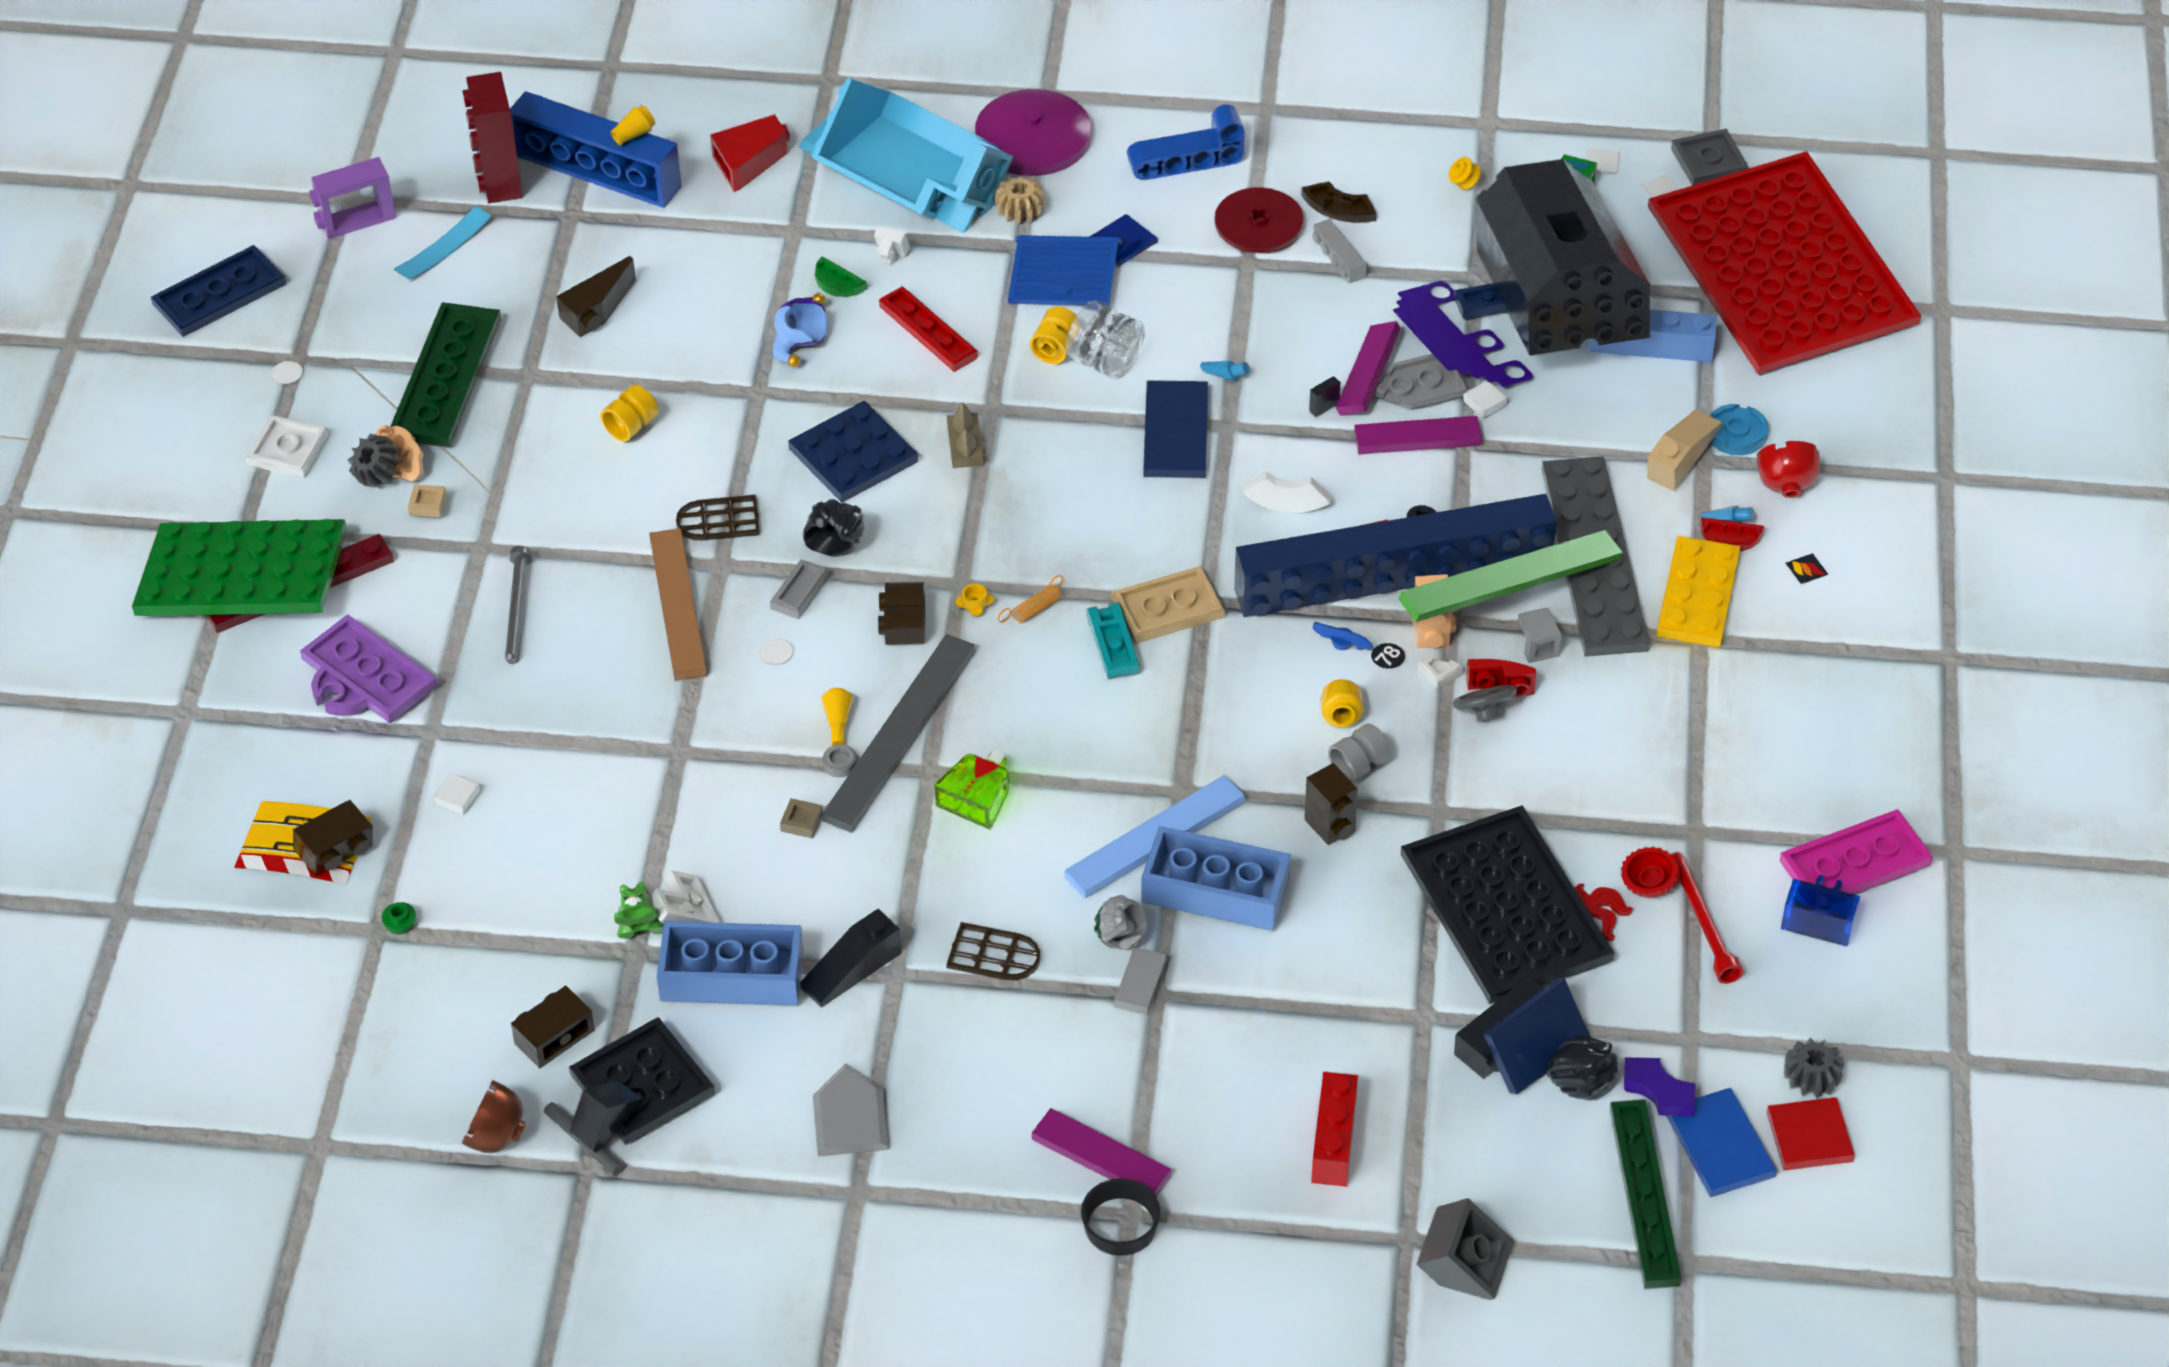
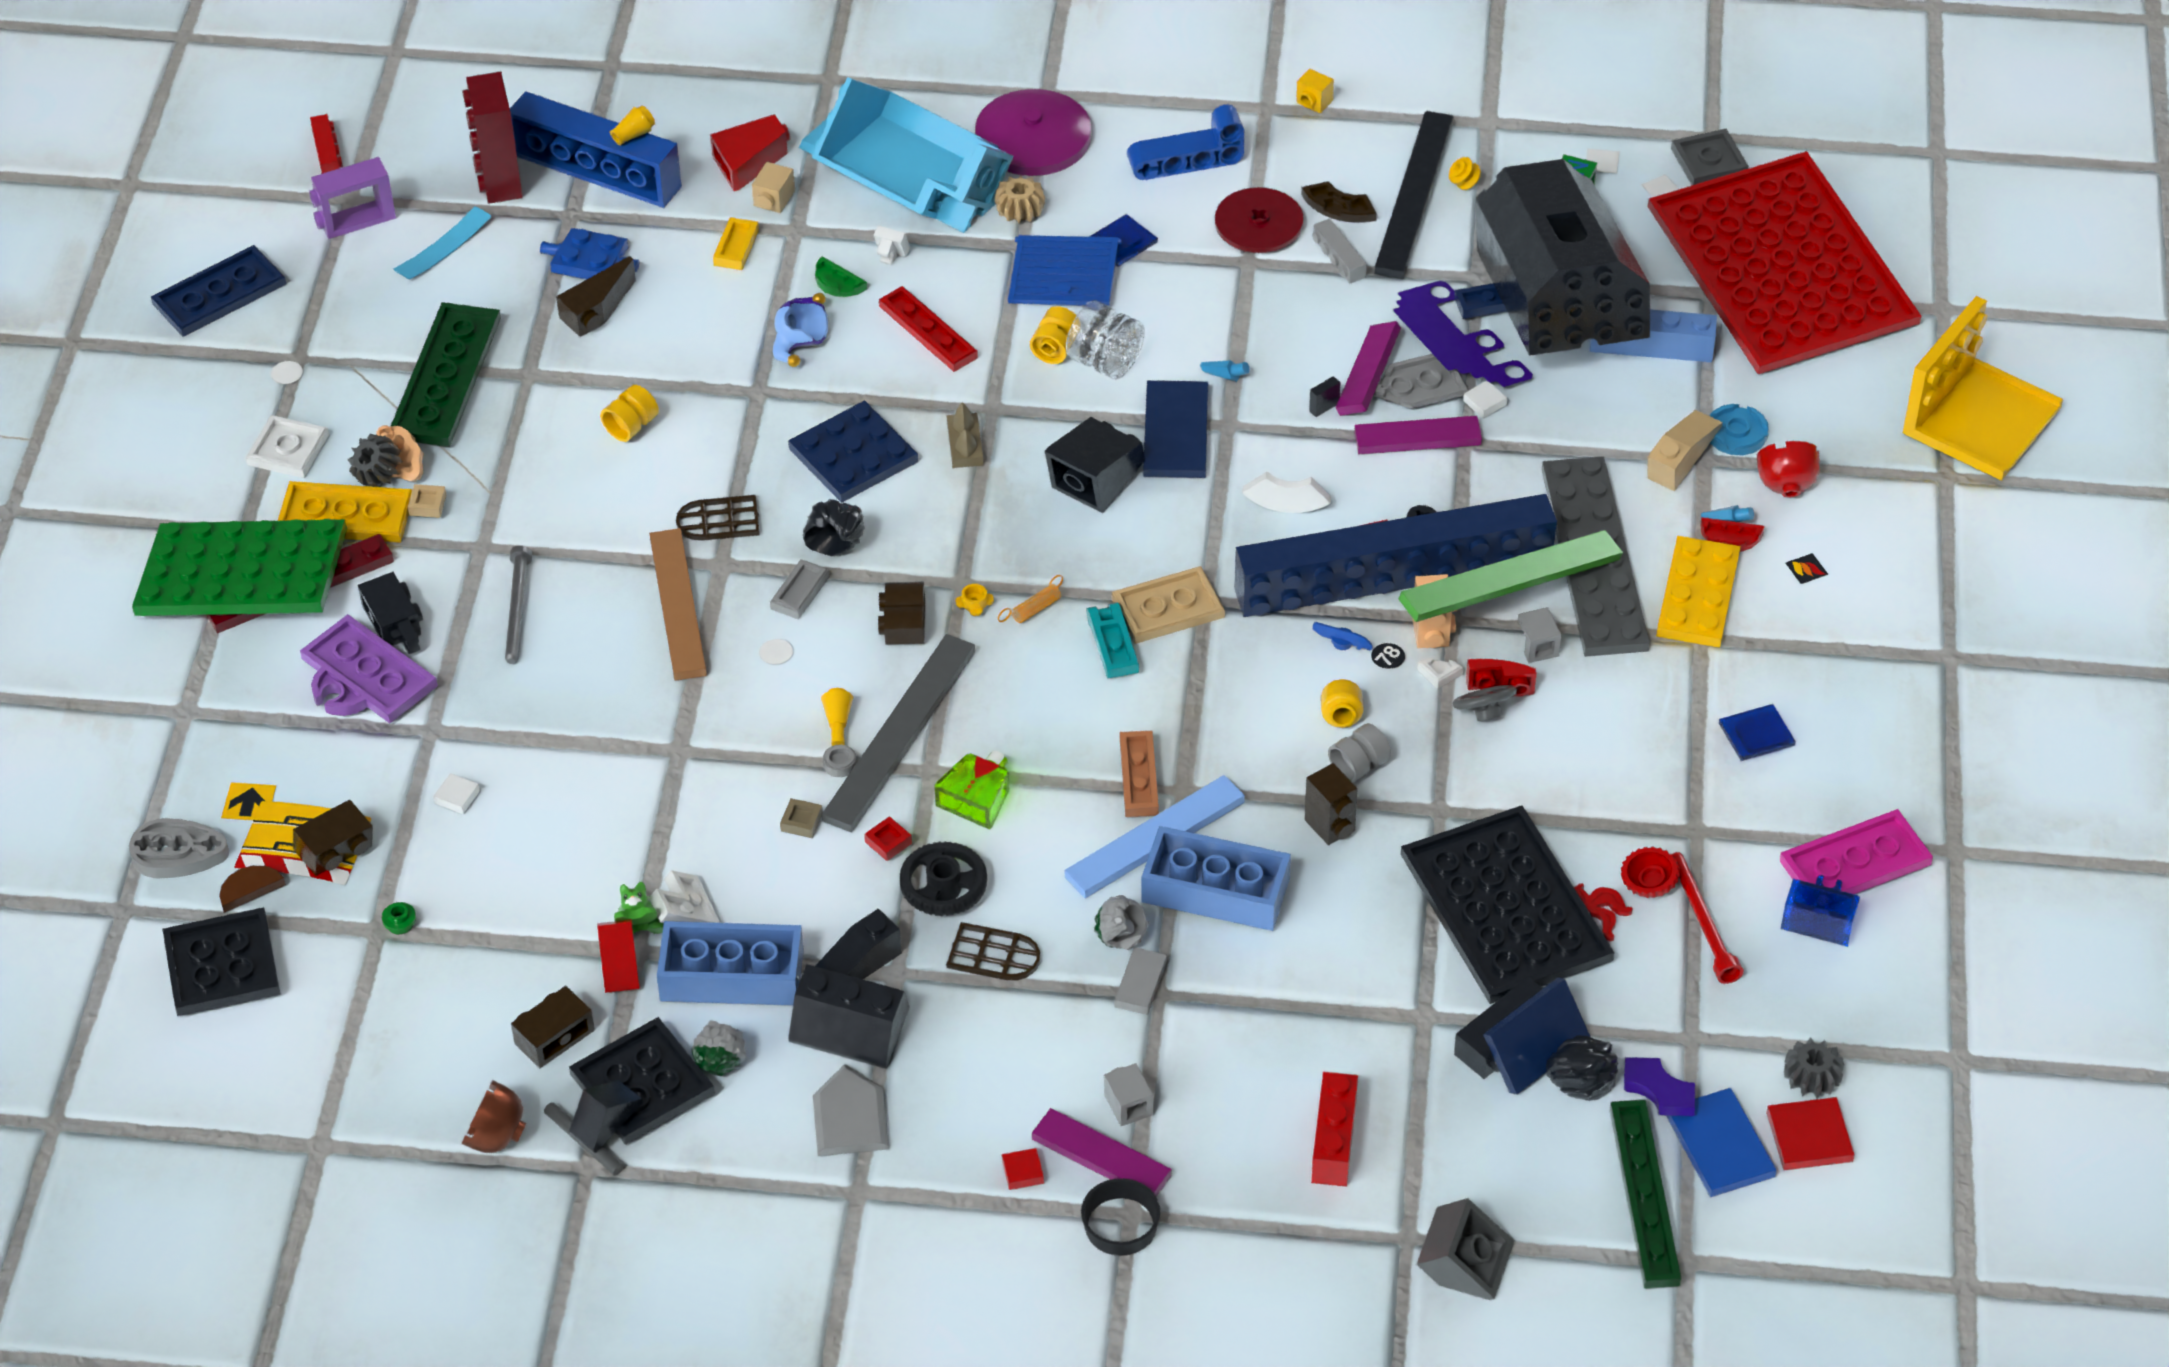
(194, 855): none -> light grey piece
(221, 961): none -> black plate
(244, 800): none -> yellow sticker
(248, 885): none -> reddish brown tile
(324, 143): none -> red piece
(364, 508): none -> yellow tile
(391, 611): none -> black hinge
(586, 253): none -> blue plate
(618, 955): none -> red tile
(719, 1048): none -> piece
(735, 243): none -> yellow tile
(773, 187): none -> tan brick
(847, 1016): none -> black slope
(888, 838): none -> red plate
(944, 878): none -> black wheel
(1022, 1169): none -> red tile
(1093, 462): none -> black slope
(1128, 1094): none -> light grey brick
(1139, 773): none -> nougat plate
(1315, 90): none -> yellow plate
(1414, 195): none -> black tile
(1756, 732): none -> clear blue piece
(1973, 406): none -> yellow bracket

